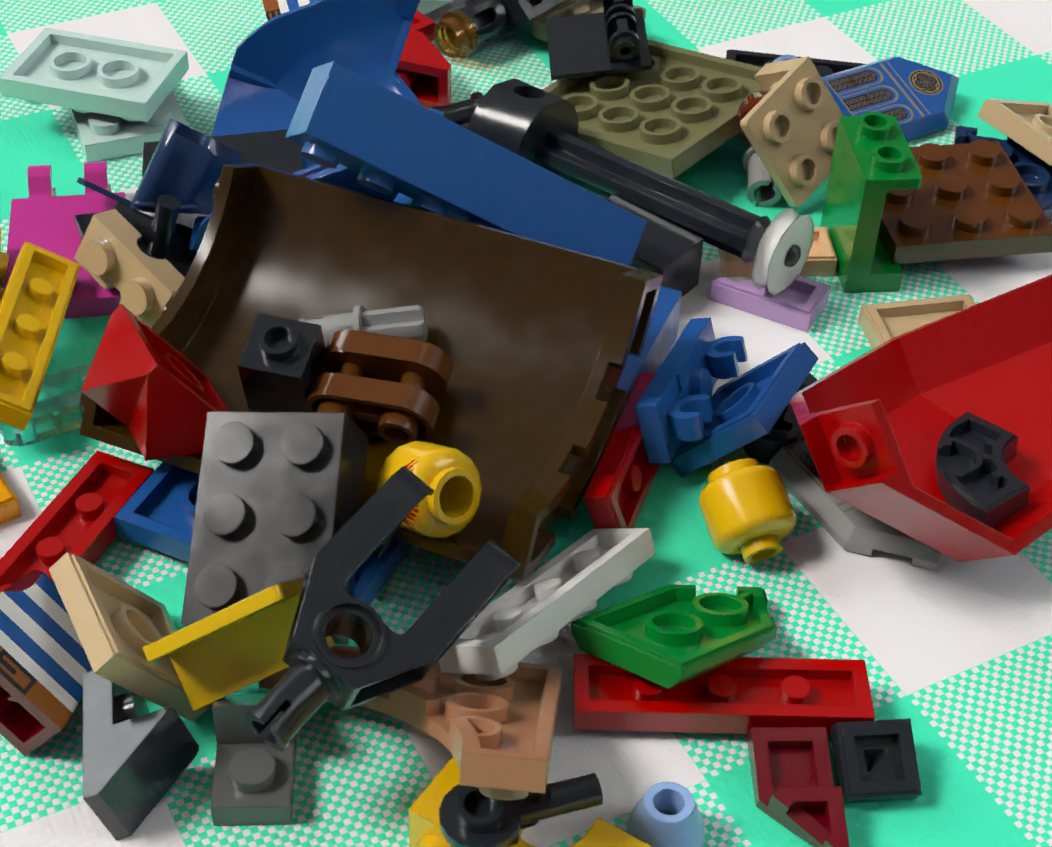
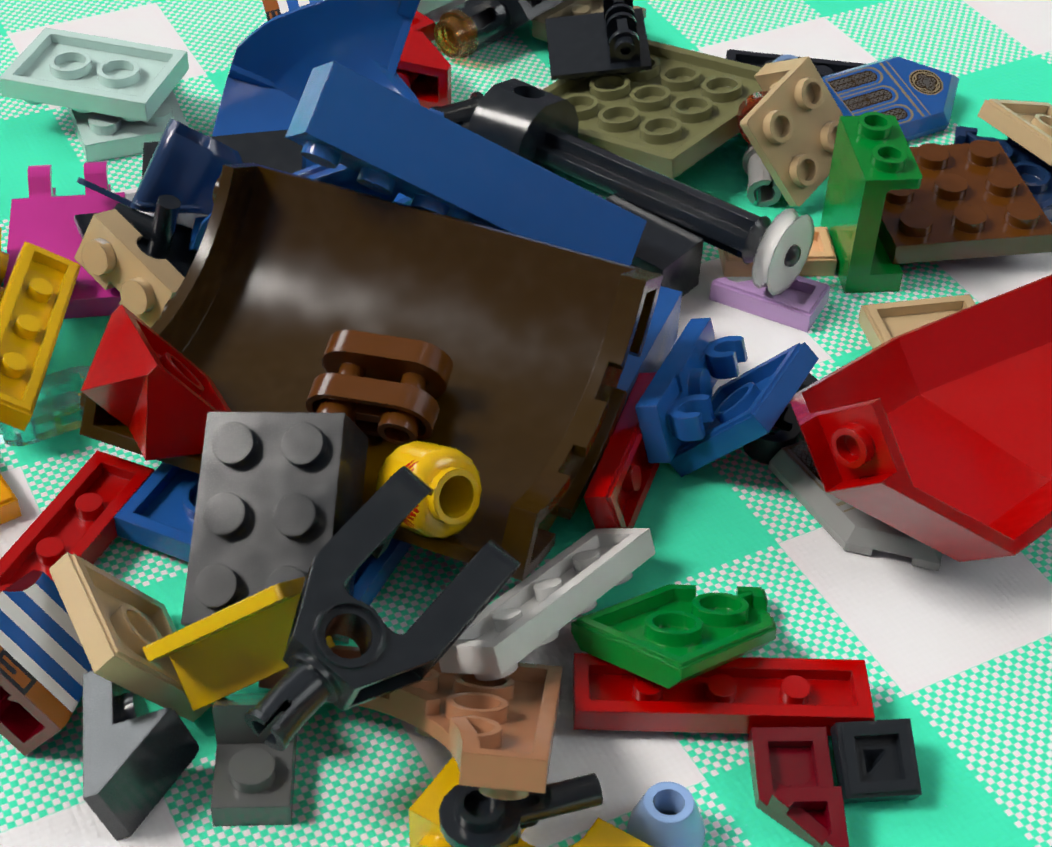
(280, 363): black brick -> none
(398, 321): light grey axle -> none
(747, 510): yellow head -> none
(975, 472): black tile -> none

